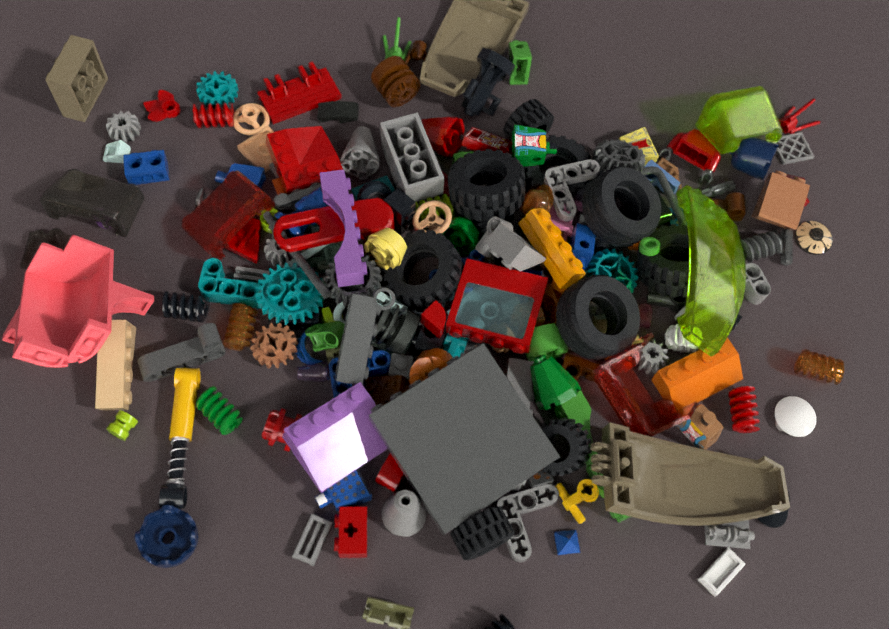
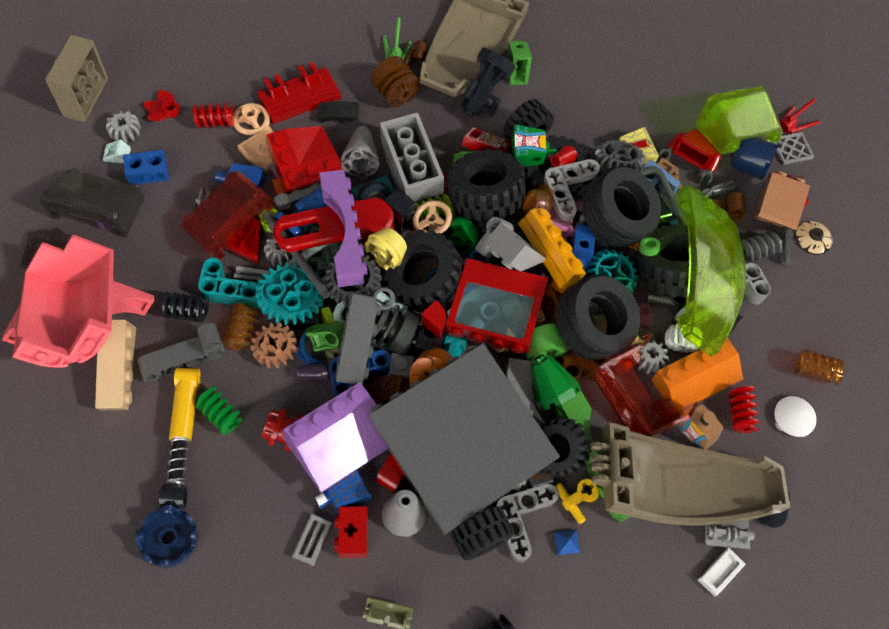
(122, 425): lime wheel -> none
(217, 89): teal gear -> none
(444, 134): red cone -> none
(564, 156): none -> red cone

